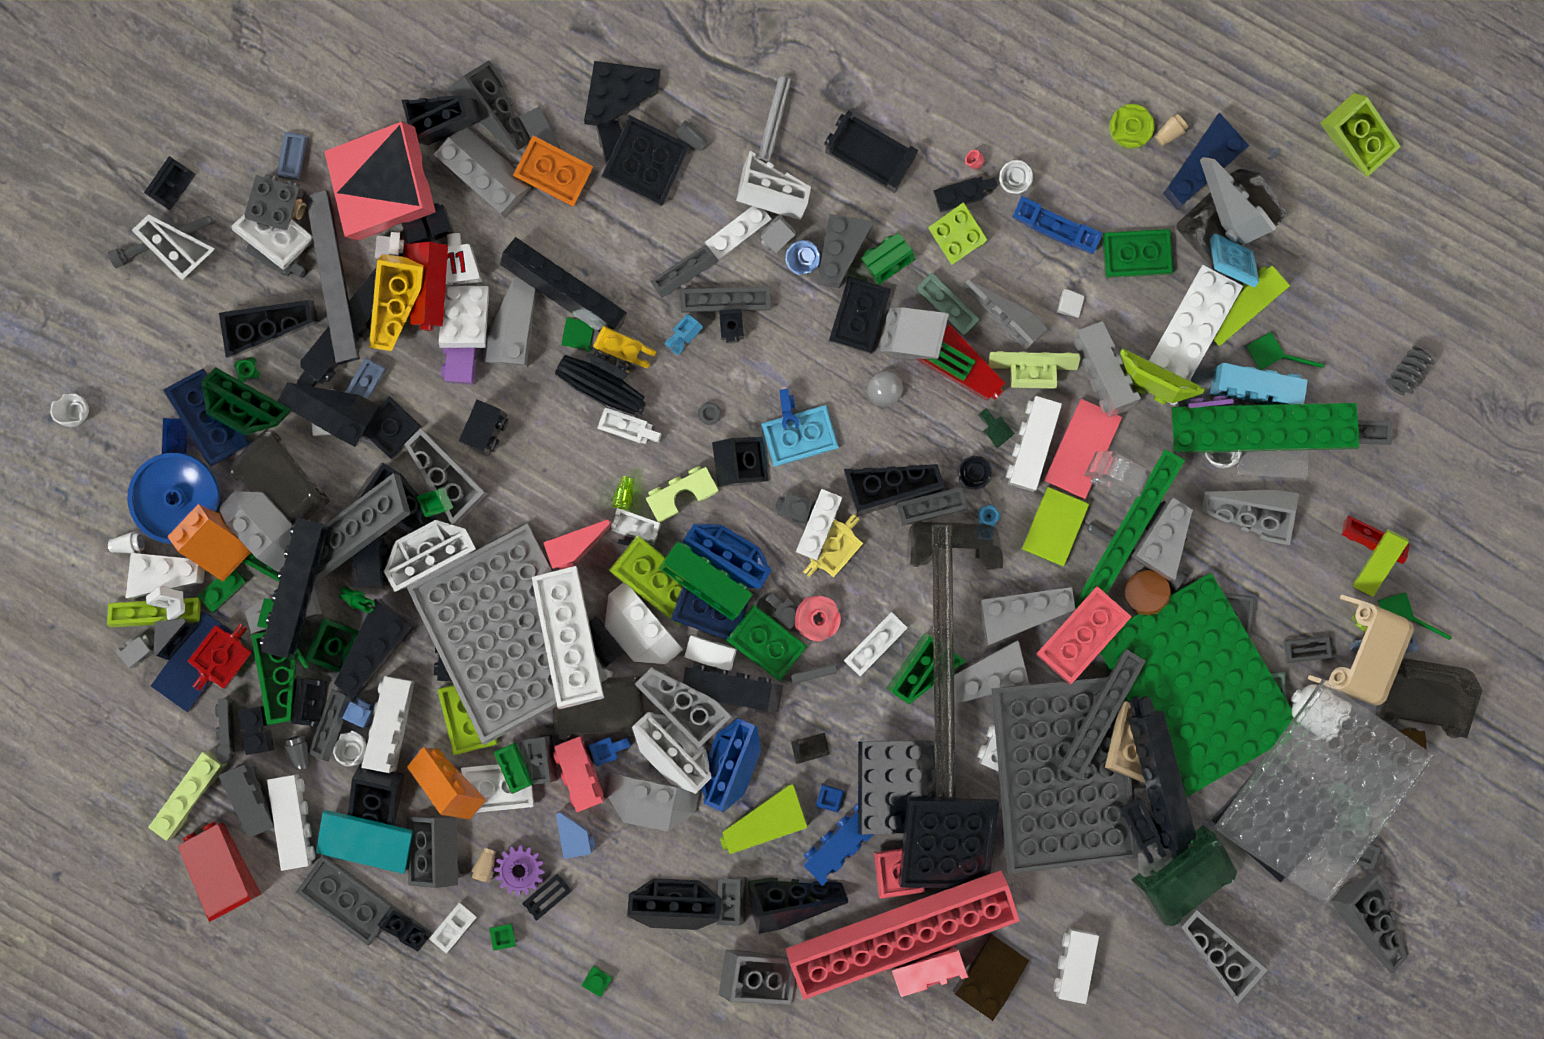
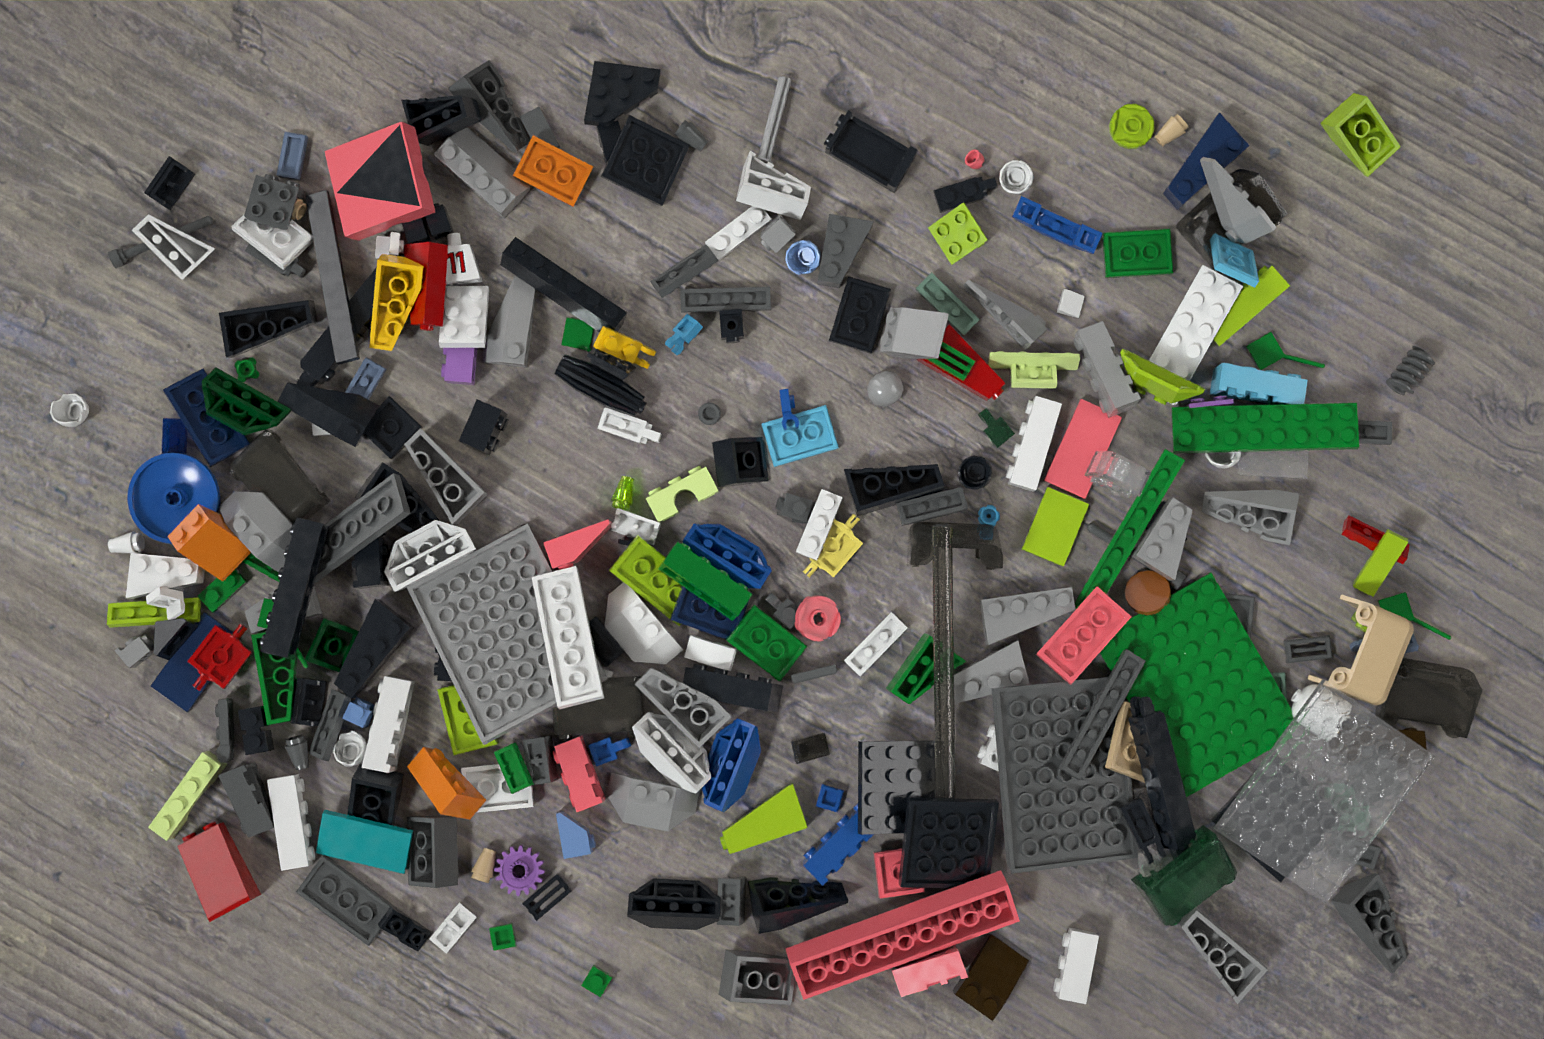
(356, 599): green pin -> none
(434, 502): green tile -> none
(888, 258): green brick -> none

